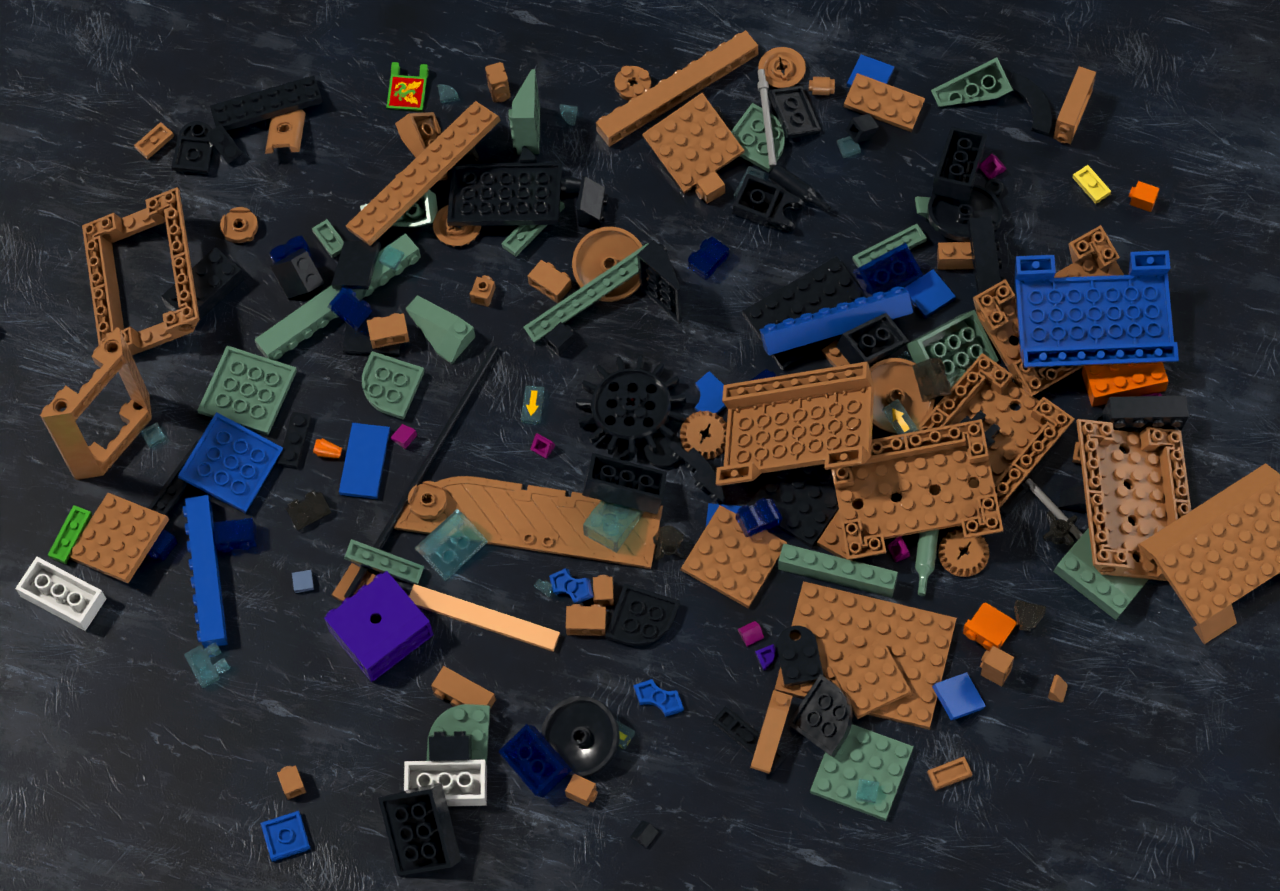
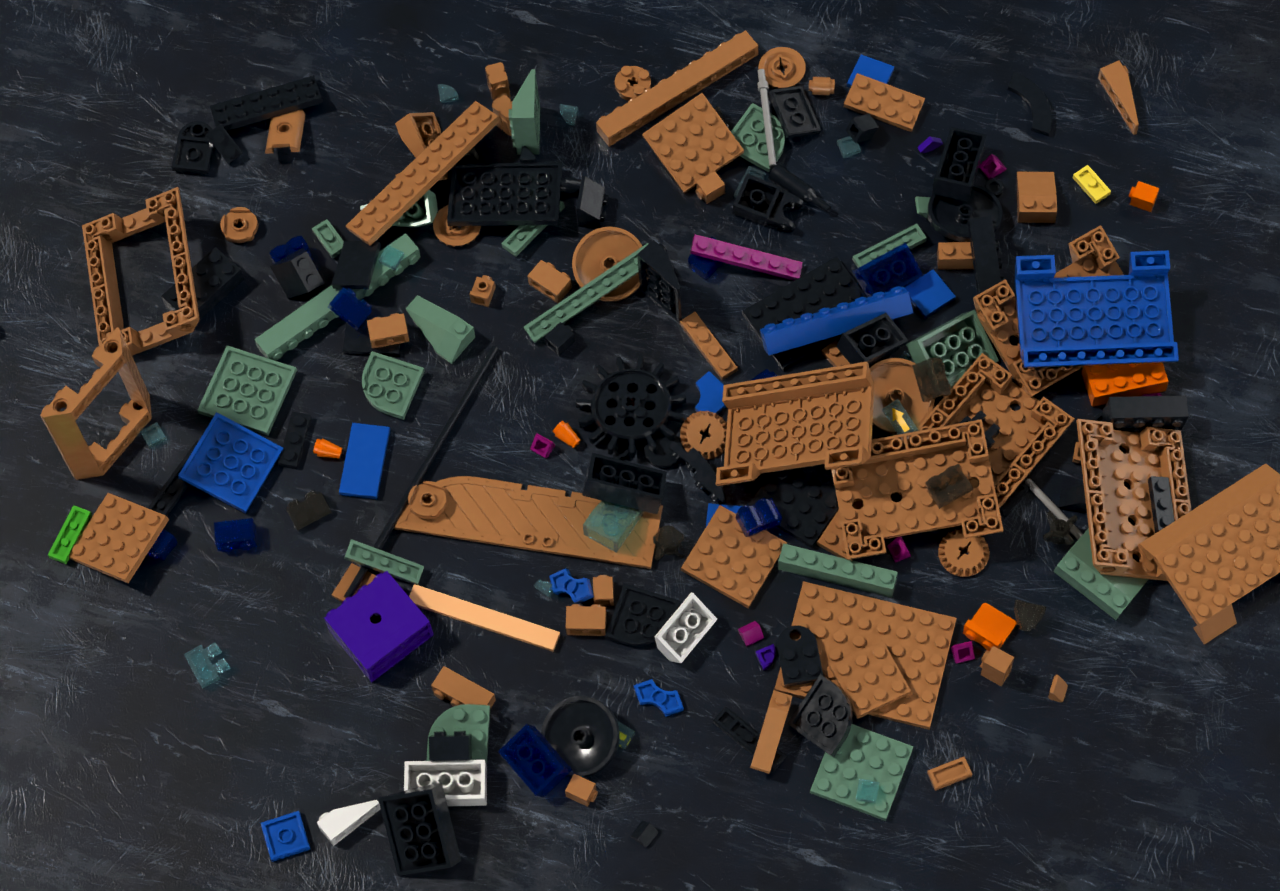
(61, 593): white brick -> none
(154, 140): medium nougat plate -> none
(205, 571): blue brick -> none
(291, 782): medium nougat brick -> none
(302, 581): sand blue tile -> none
(344, 820): none -> white slope
(404, 436): magenta slope -> none
(407, 91): flag -> none
(451, 544): clear light blue slope -> none
(501, 108): none -> medium nougat brick
(532, 404): clear light blue tile -> none
(566, 434): none -> orange cone
(684, 629): none -> white slope
(708, 345): none -> medium nougat plate
(746, 257): none -> magenta plate
(926, 558): sand green piece -> none
(930, 144): none -> dark purple tile
(948, 486): none -> clear smoke bracket
(959, 696): blue tile -> none
(963, 652): none -> magenta slope
(978, 84): sand green wedge -> none
(1036, 197): none -> medium nougat slope
(1074, 105): medium nougat piece -> none
(1117, 85): none -> medium nougat slope
(1161, 502): none -> black plate

